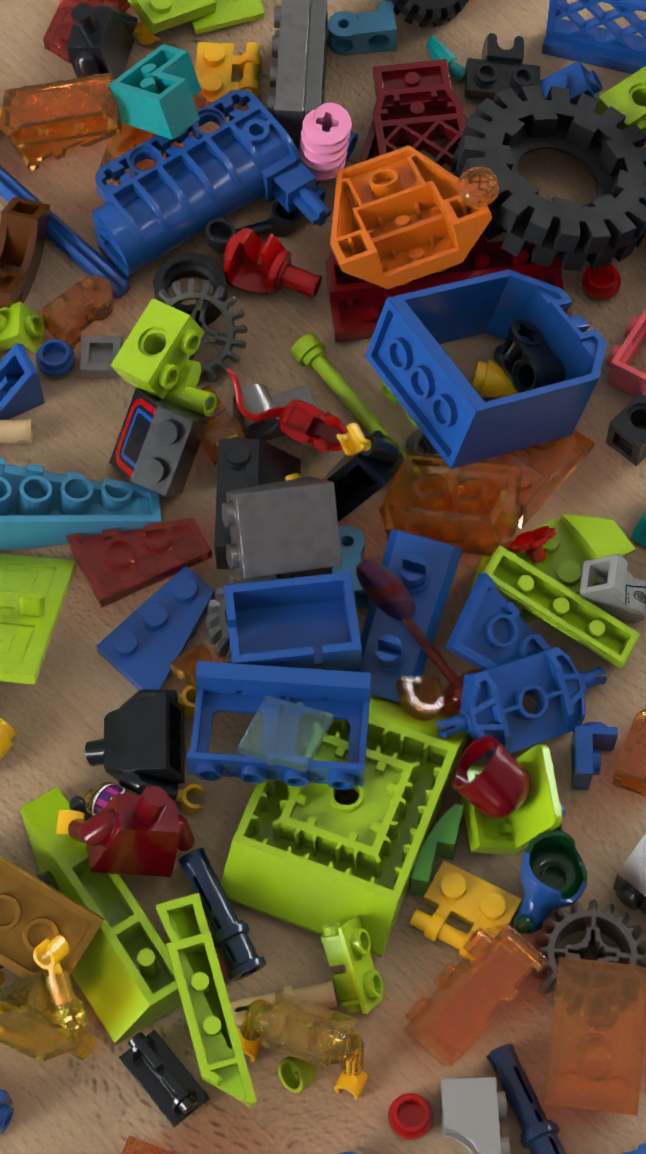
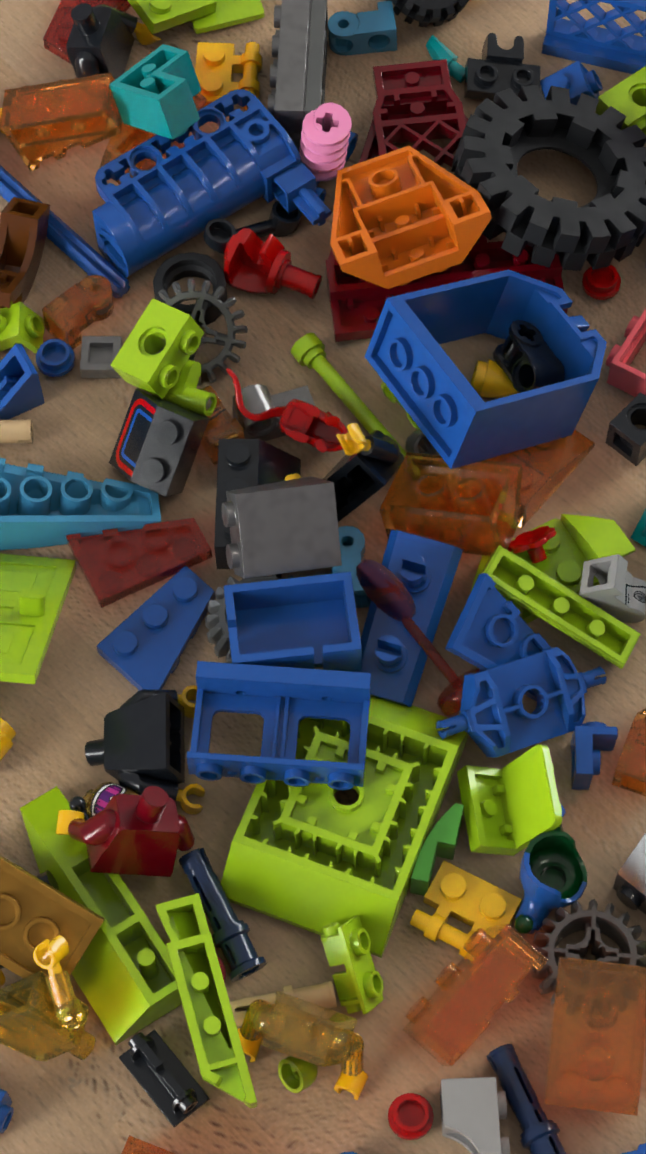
(185, 665): clear orange tile -> none
(285, 733): clear light blue piece -> none
(421, 696): clear orange tile -> none
(478, 187): clear orange tile -> none
(499, 787): dark red helmet -> none

